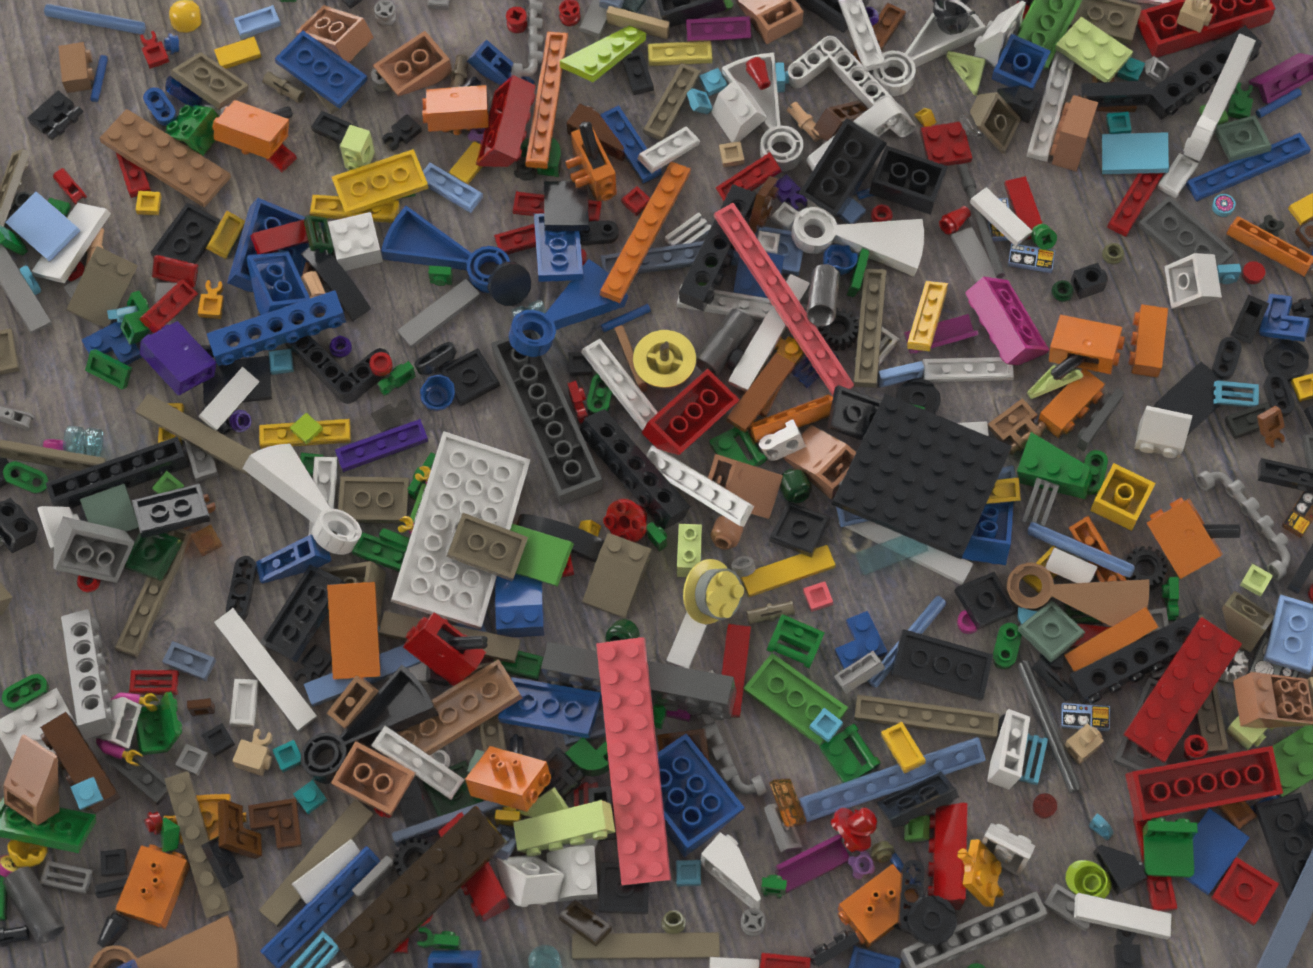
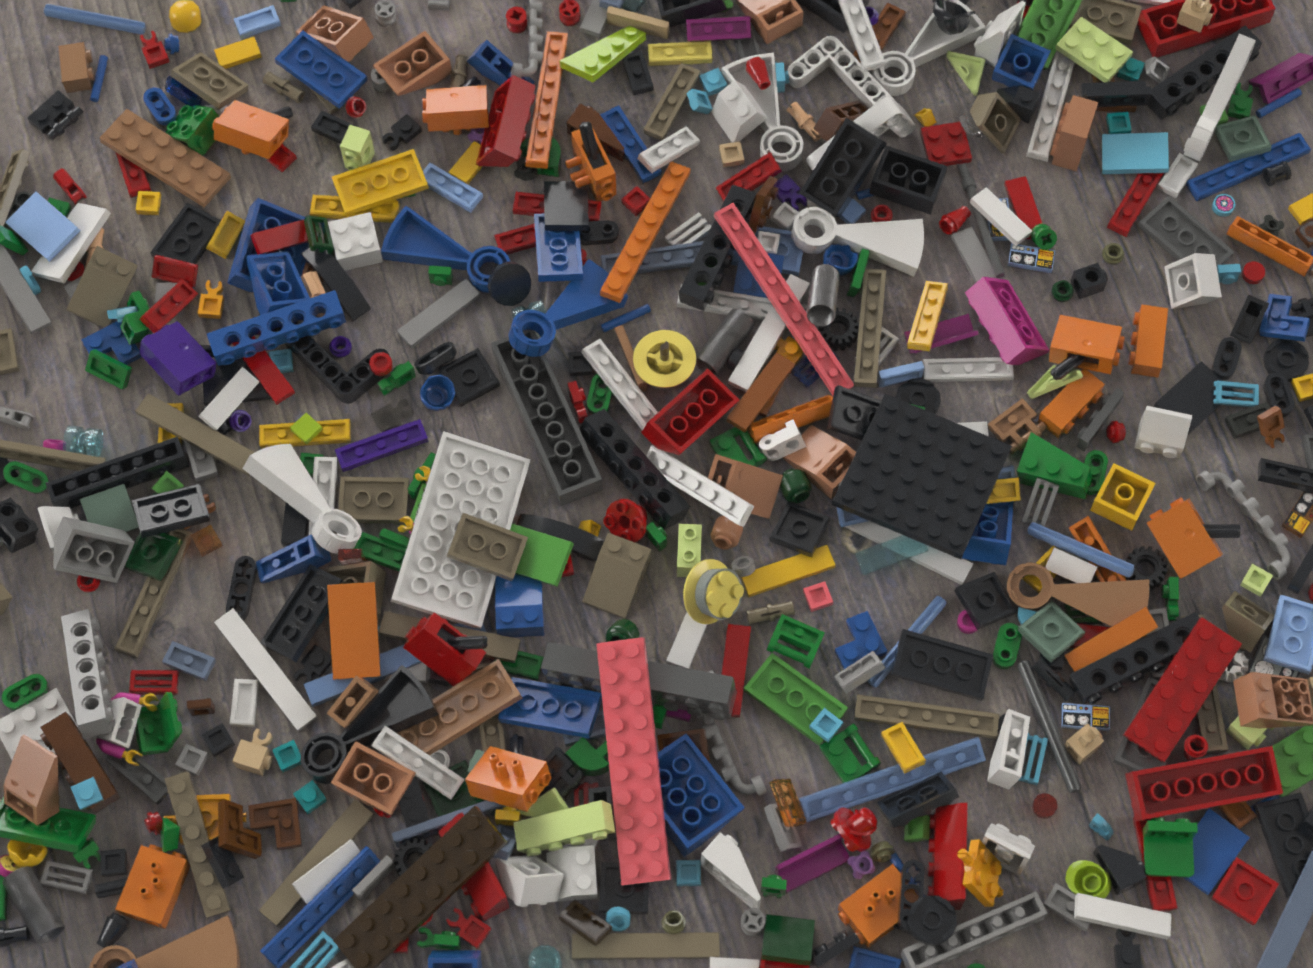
(89, 848): none -> green tile
(268, 376): none -> red tile
(293, 525): none -> black tile
(351, 556): none -> clear red tile
(359, 104): none -> red plate
(471, 929): none -> red plate
(618, 918): none -> medium azure tile
(788, 939): none -> dark green tile
(1116, 432): none -> red plate
(1276, 173): none -> black bush

